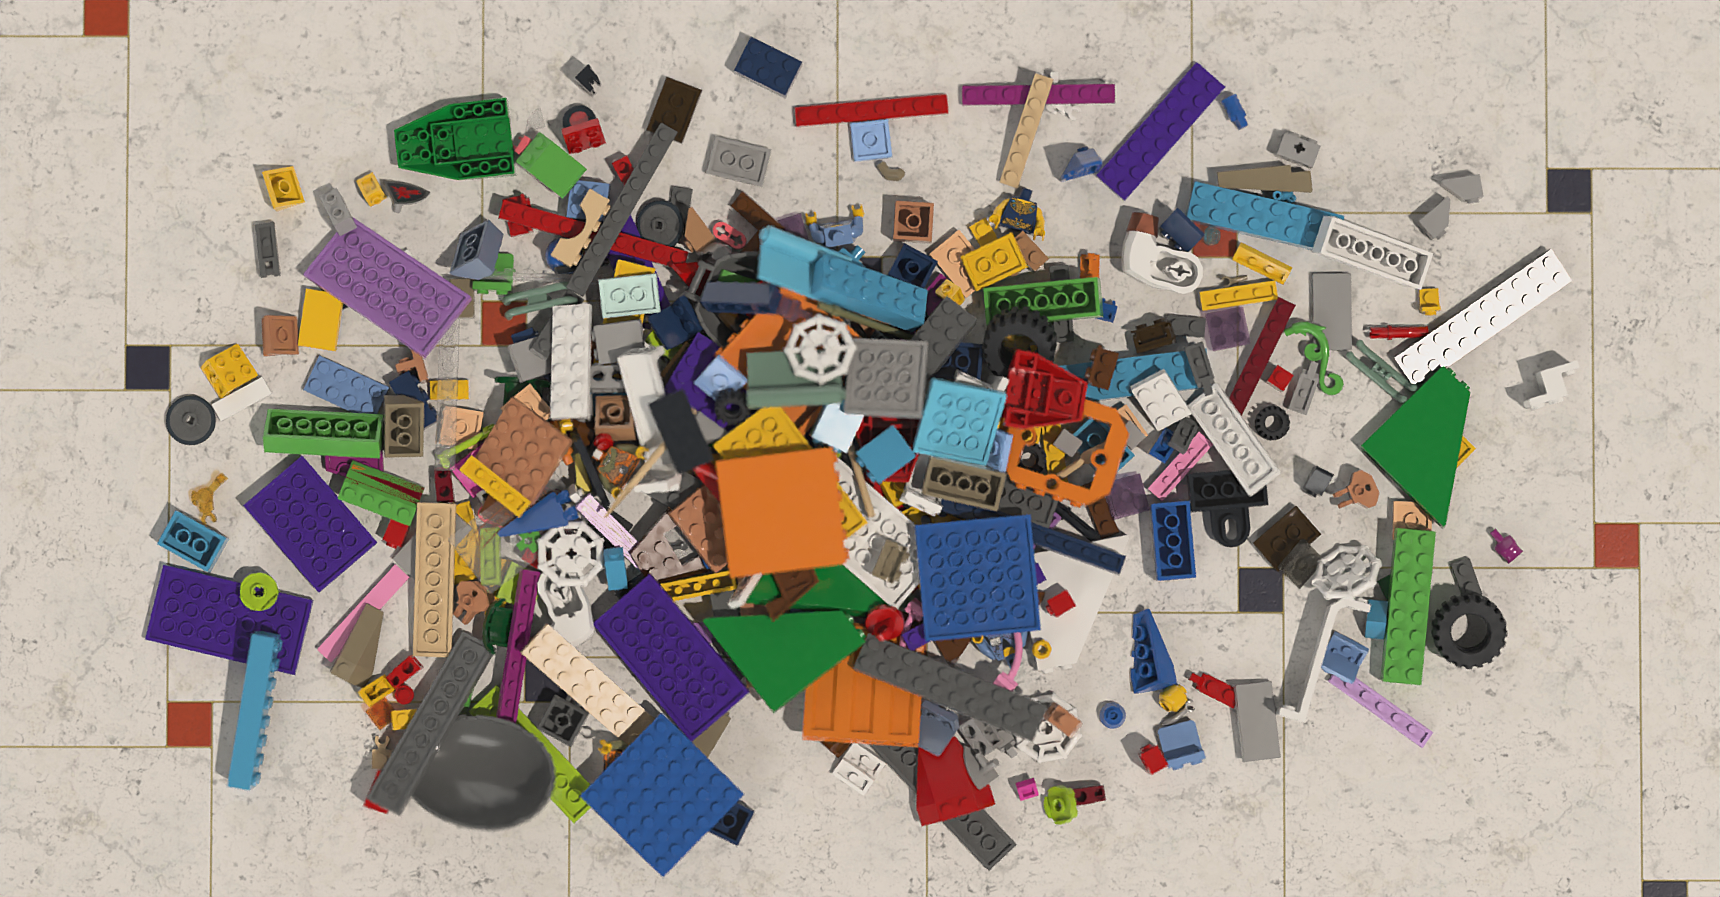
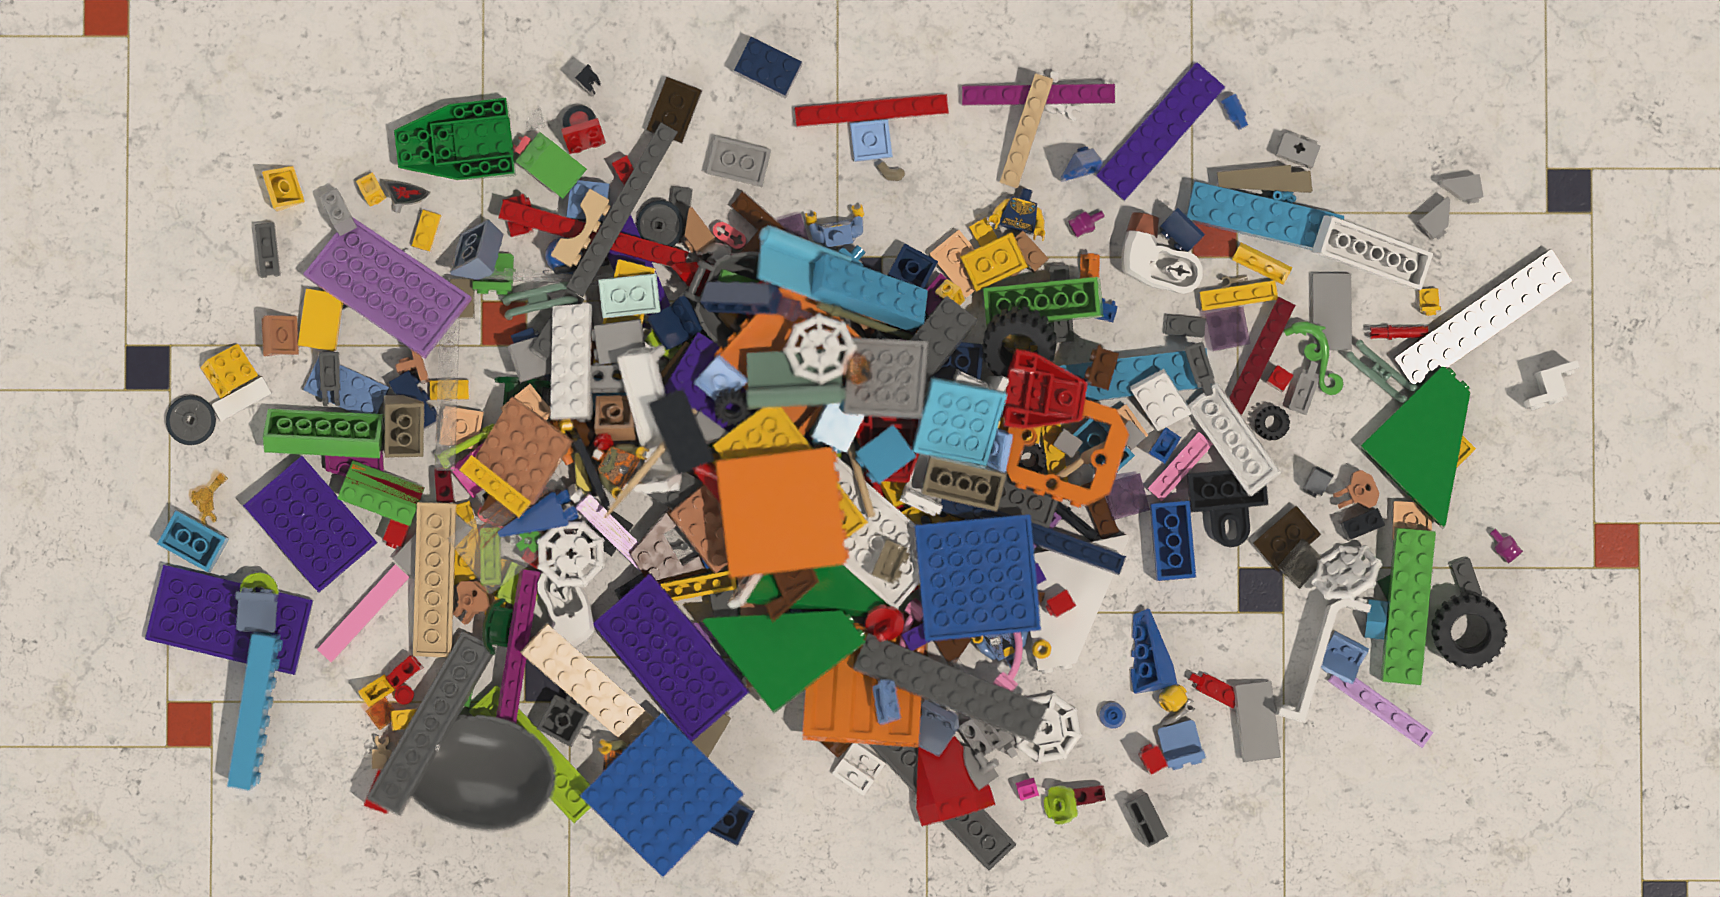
(256, 611): none -> sand blue bracket
(330, 376): none -> dark grey hinge
(359, 652): dark tan wedge -> none
(426, 230): none -> yellow plate
(615, 568): dark azure brick -> none
(858, 369): none -> clear orange head
(886, 701): none -> medium blue bracket
(913, 222): nougat brick -> none
(1062, 720): nougat torso -> none
(1084, 223): none -> magenta piece
(1146, 820): none -> dark grey piece
(1153, 336): dark brown hinge -> none
(1183, 435): dark grey plate -> none
(1211, 236): clear light blue plate -> none
(1362, 524): none -> black brick

